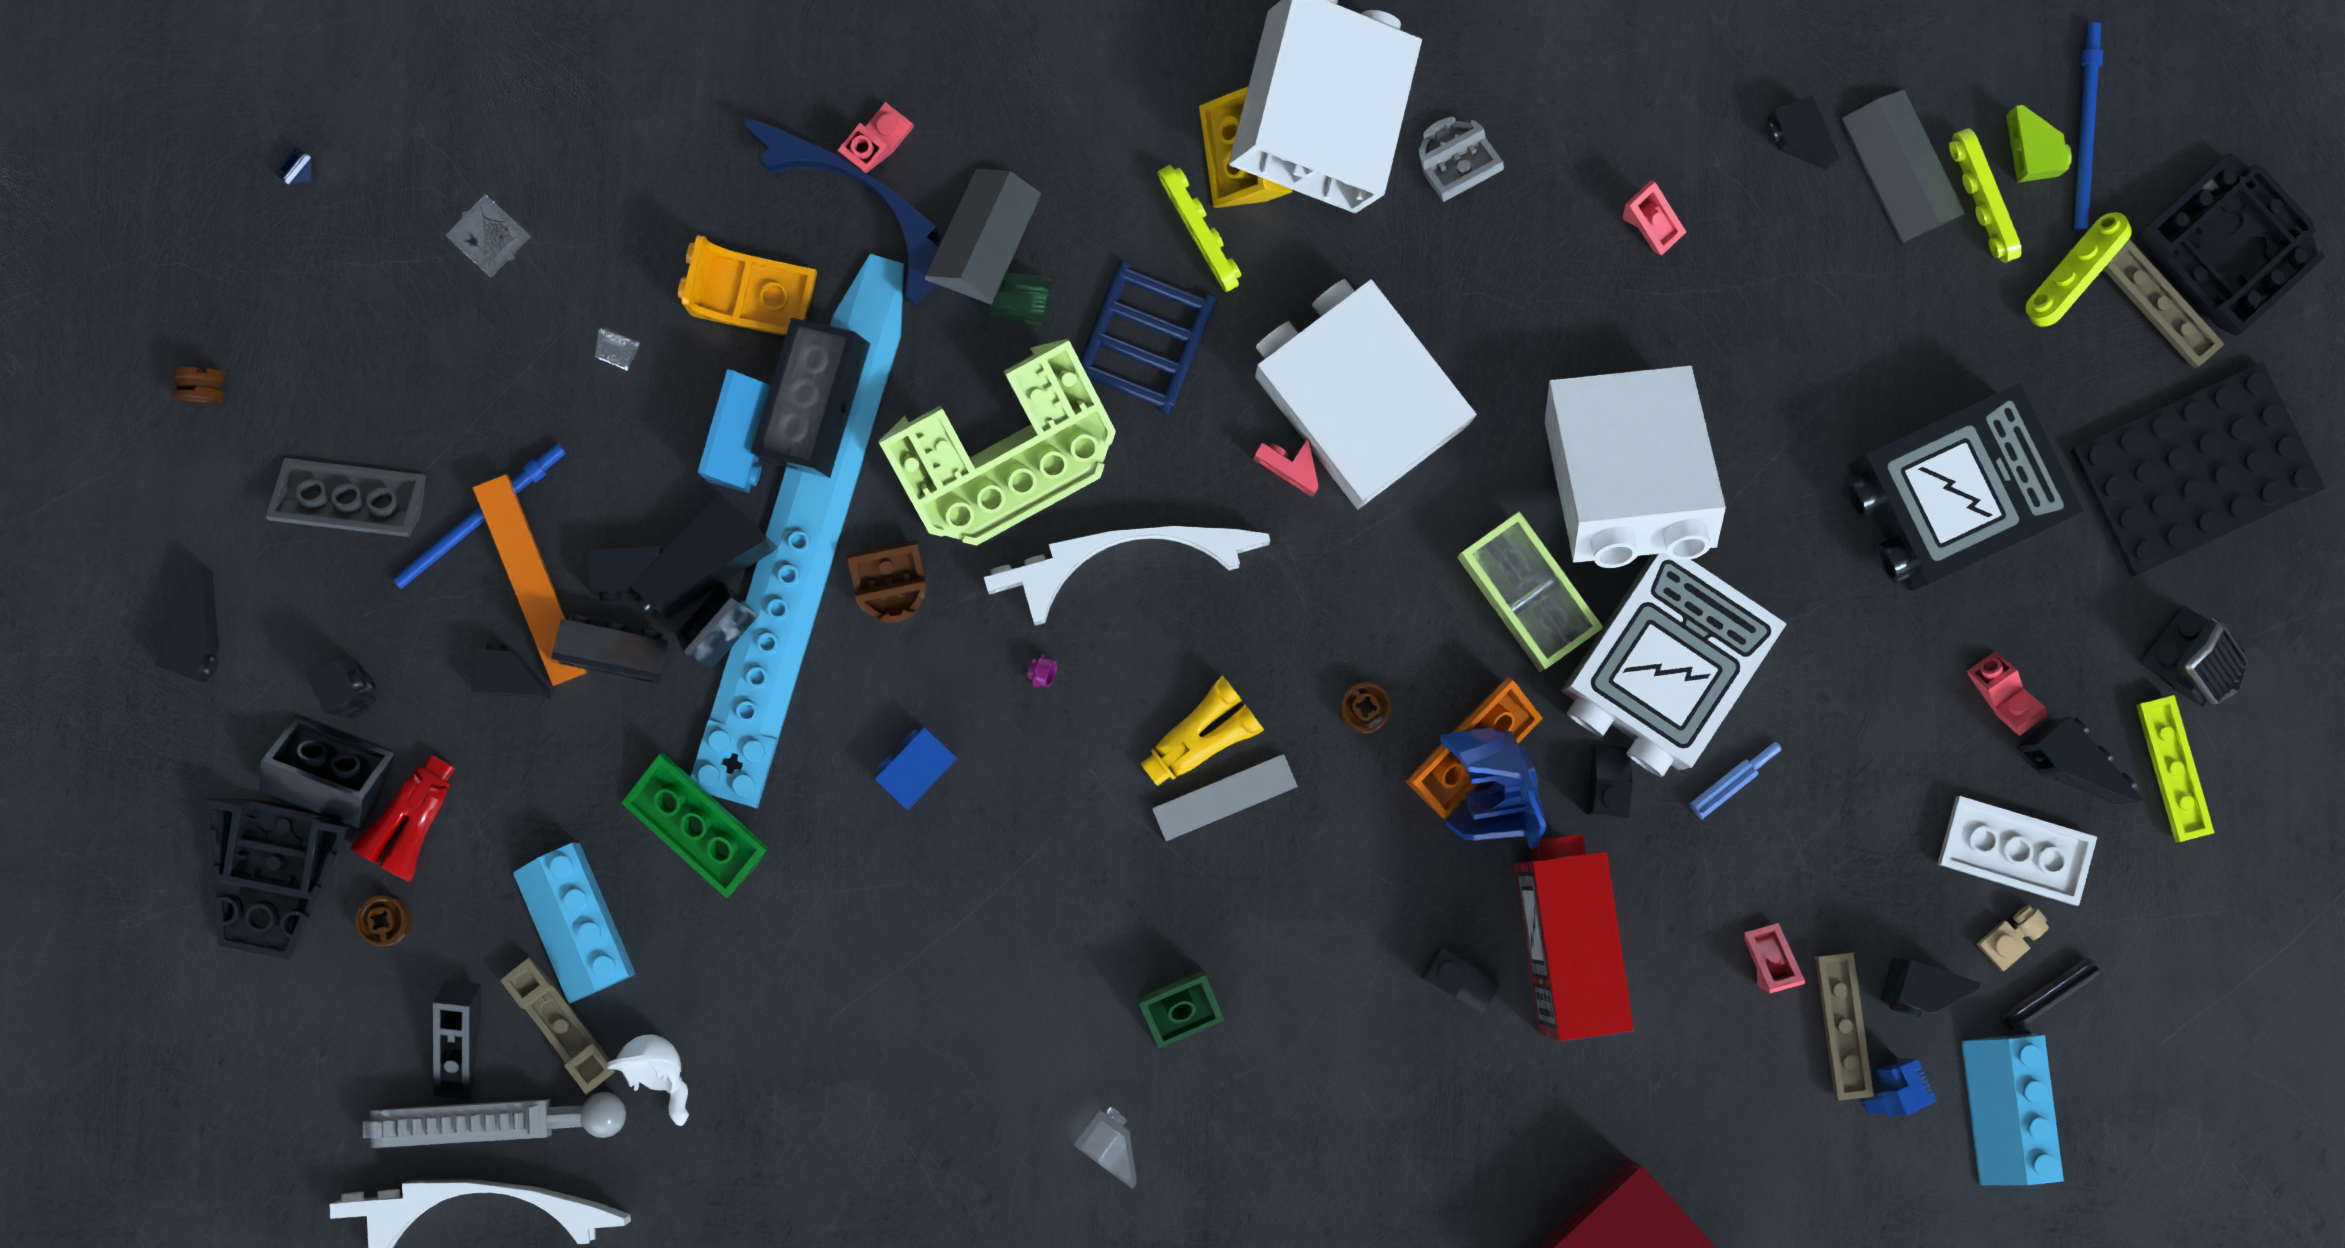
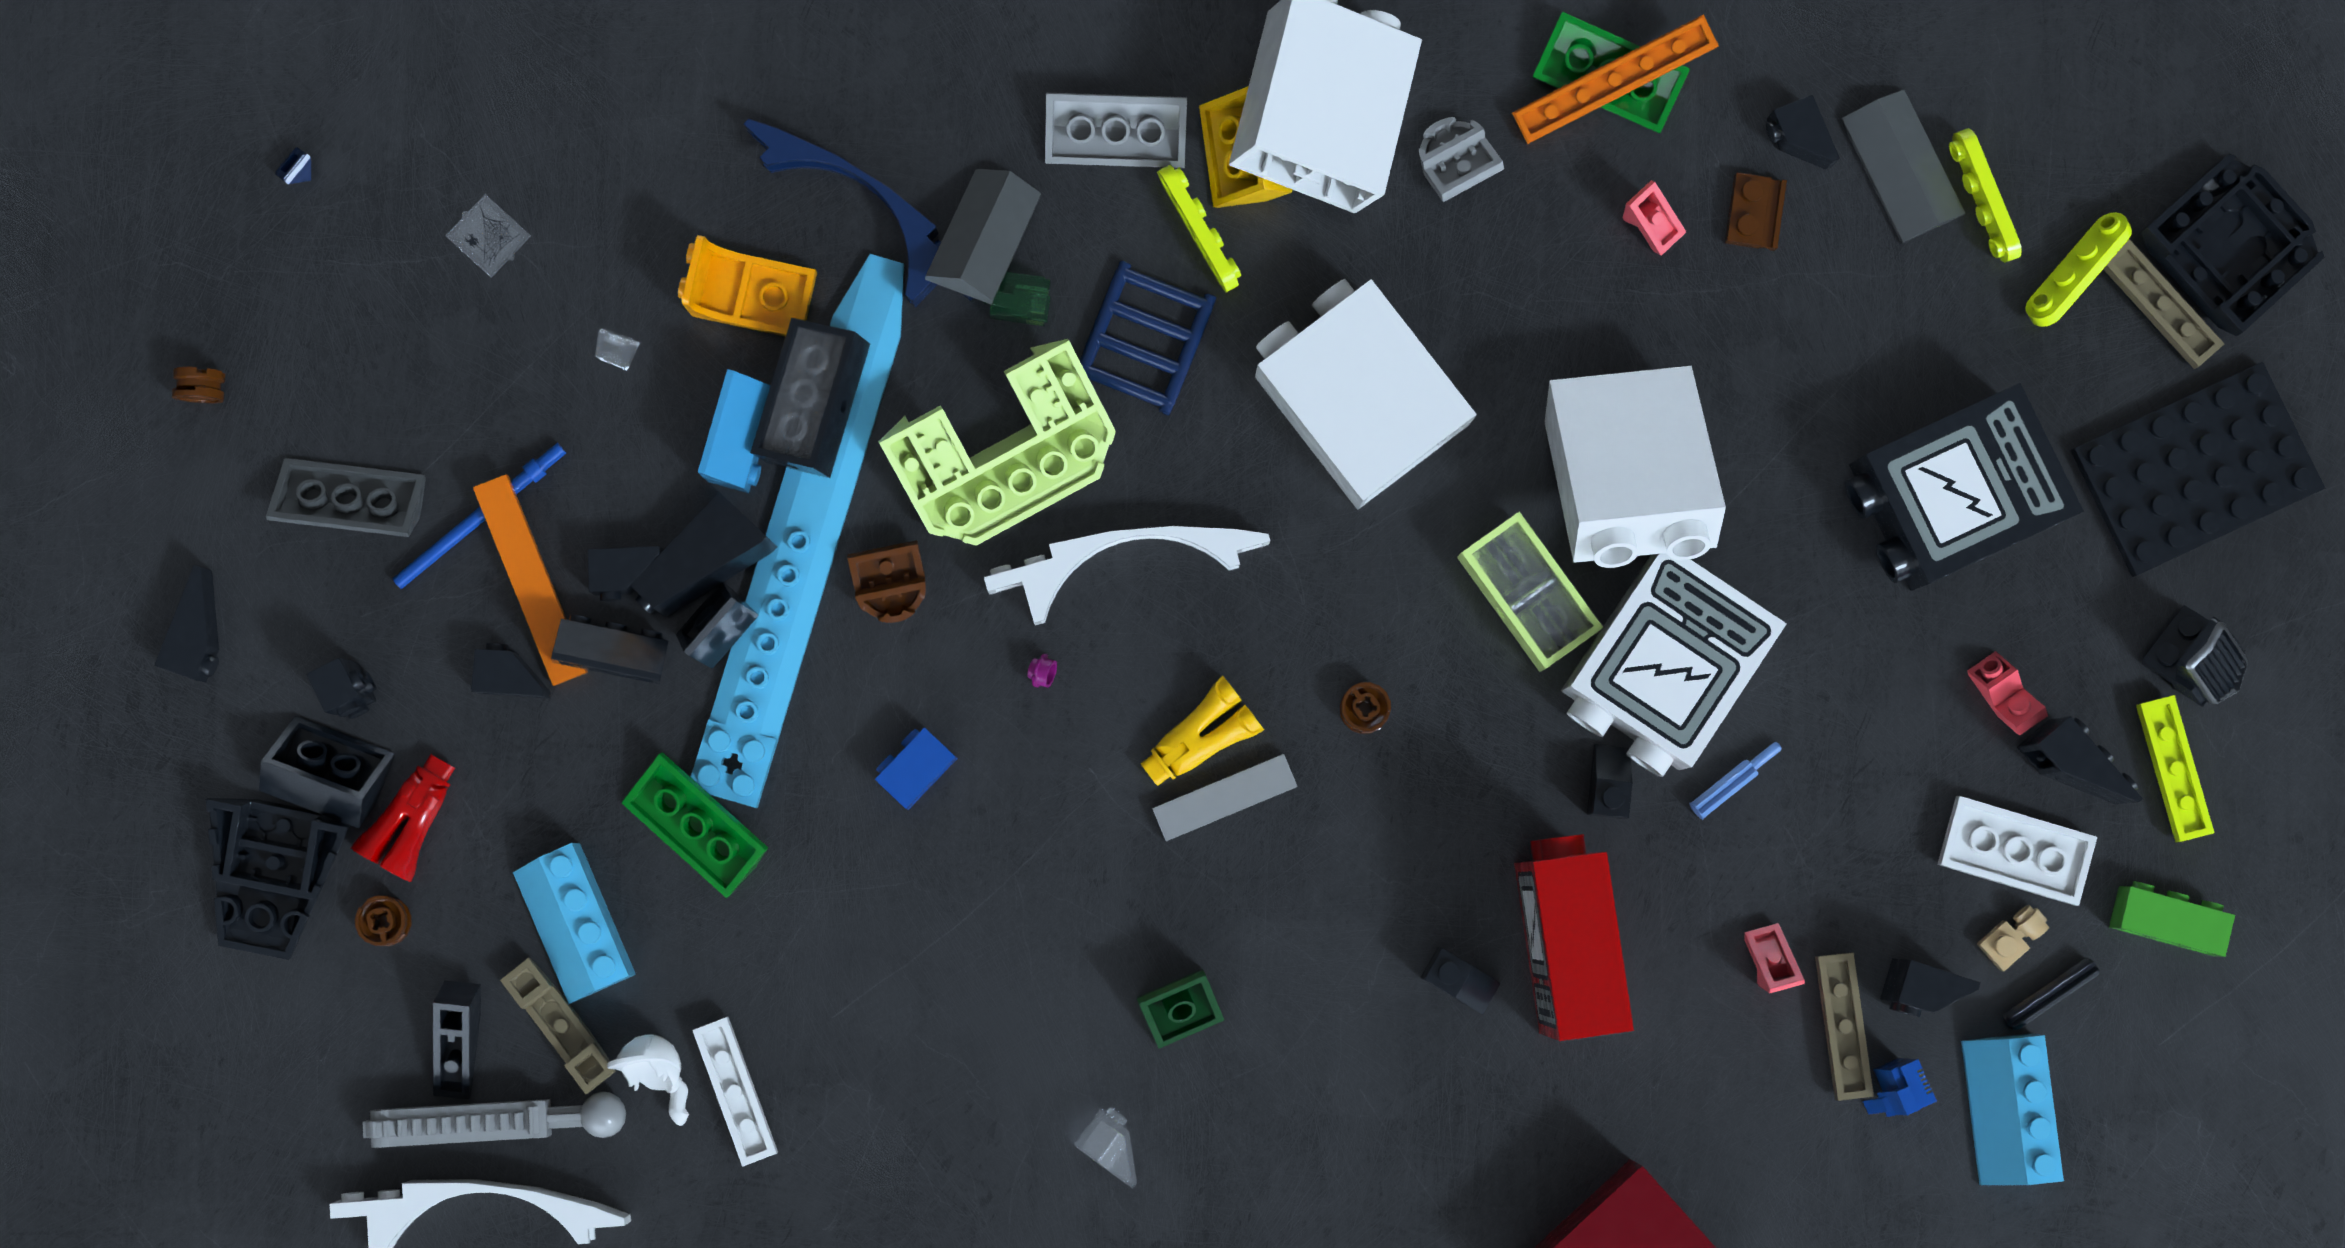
(735, 1091): none -> white plate
(877, 140): coral slope -> none
(1115, 130): none -> light grey slope
(1299, 472): coral slope -> none
(1442, 777): orange slope -> none
(1509, 805): blue piece -> none
(1582, 48): none -> green slope
(1615, 79): none -> orange tile
(1755, 211): none -> reddish brown plate
(2036, 146): lime slope -> none
(2091, 61): blue bar -> none
(2172, 919): none -> bright green brick

